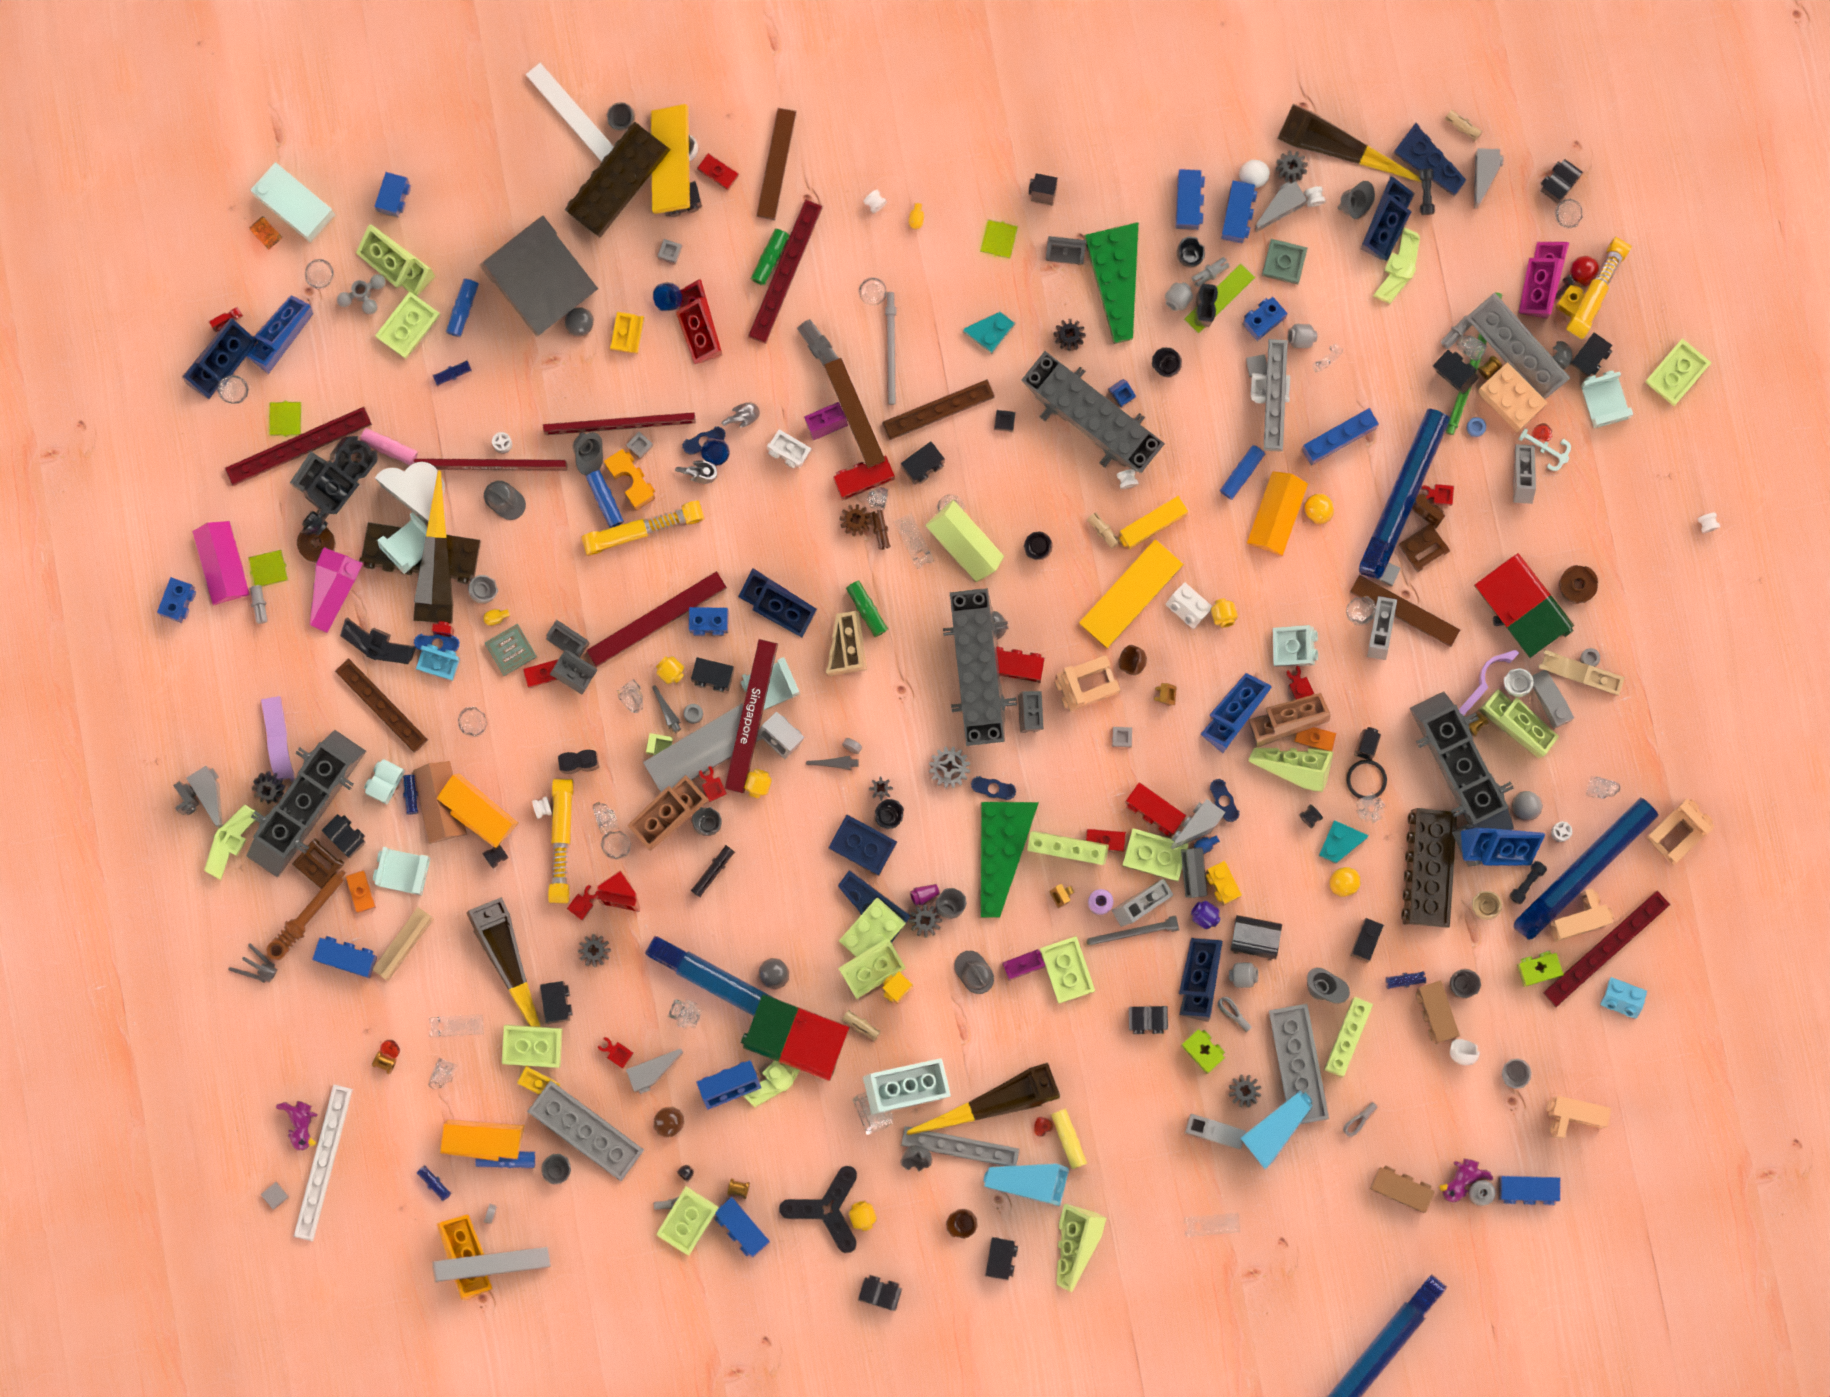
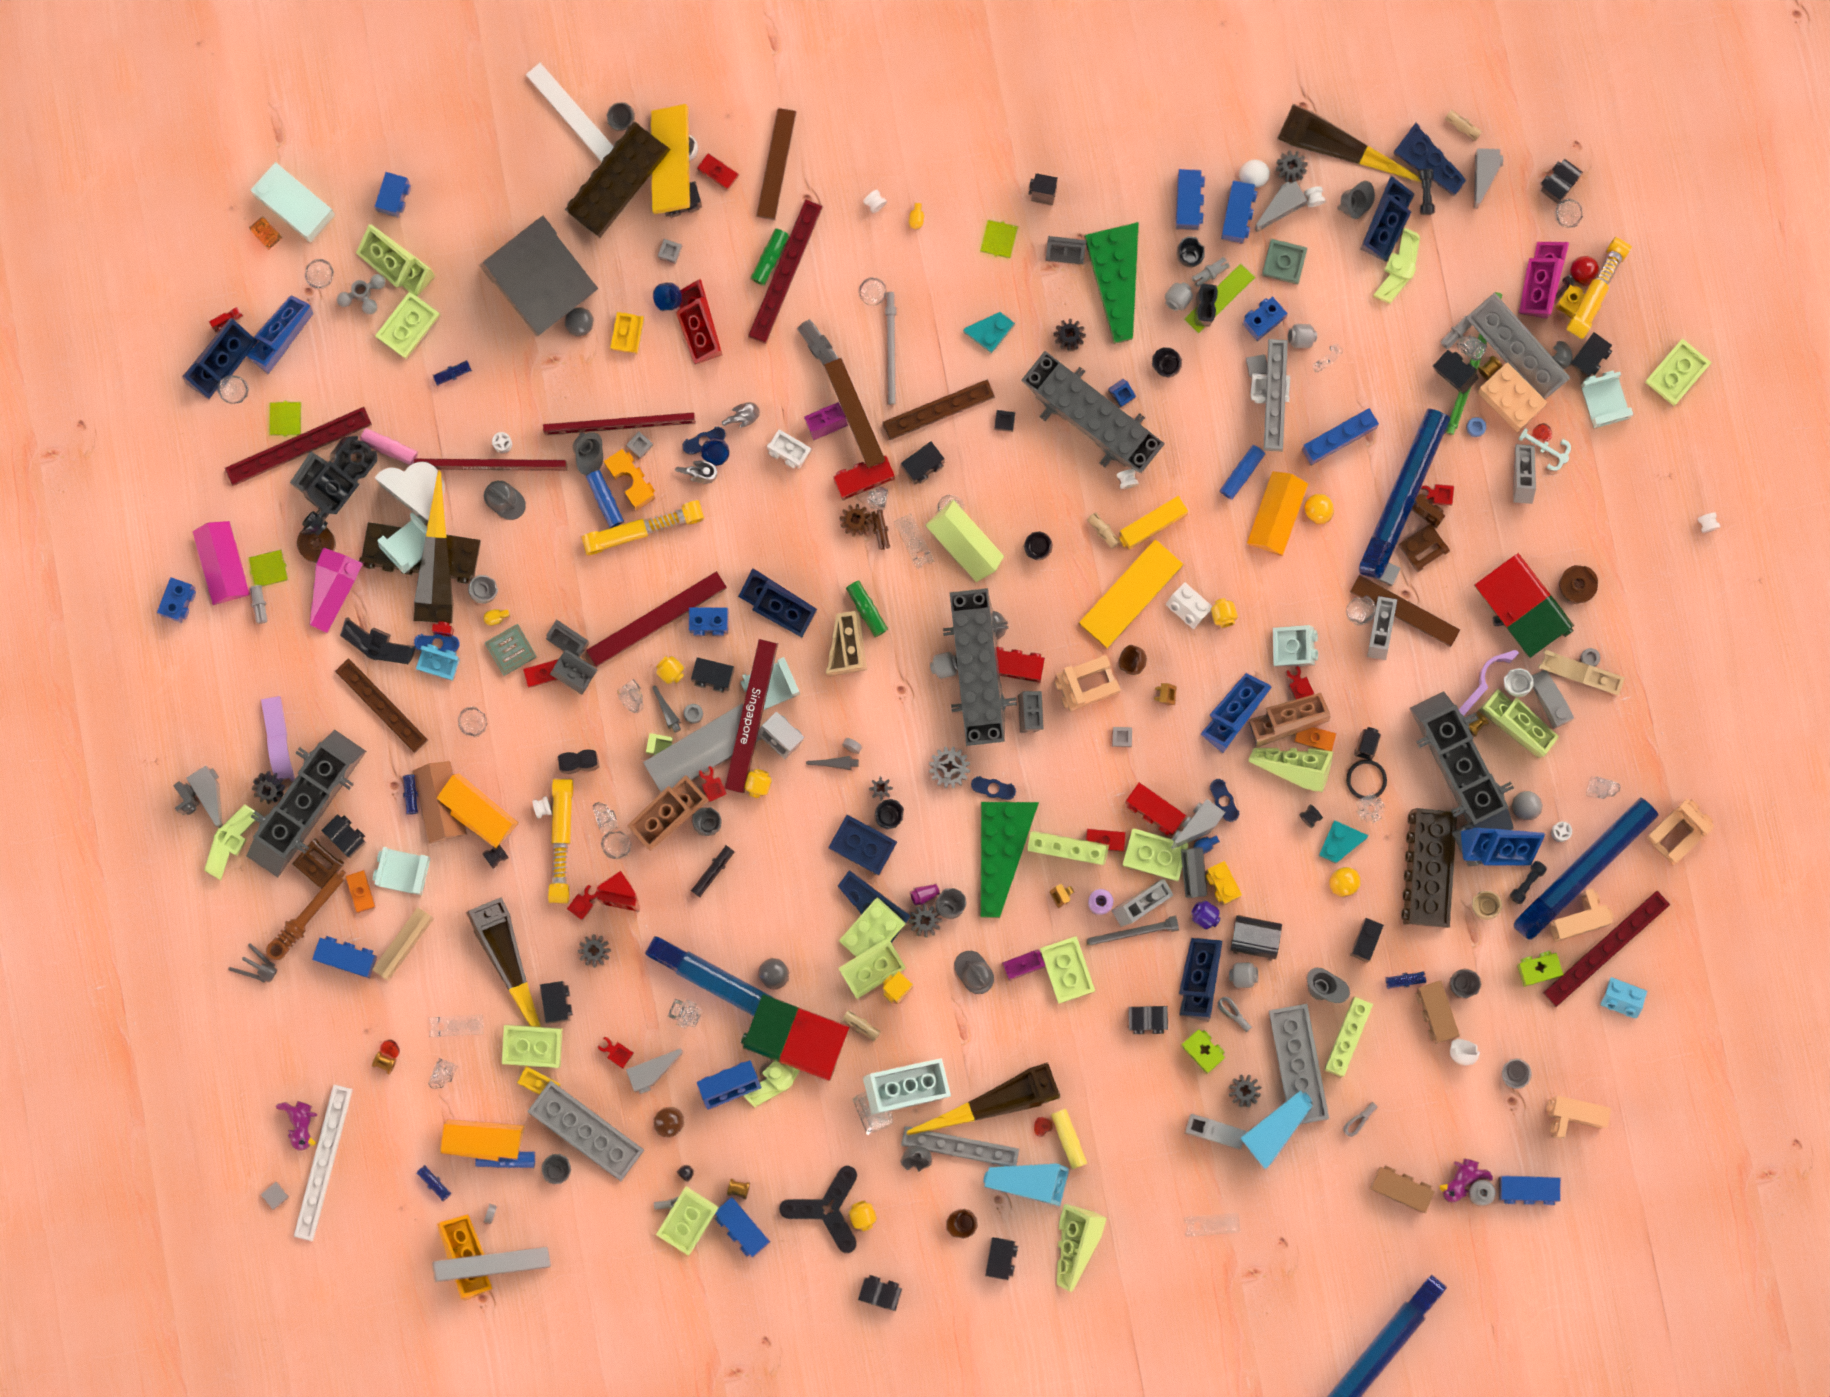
(384, 781): light aqua brick -> none
(462, 307): blue axle -> none
(944, 665): none -> light grey head

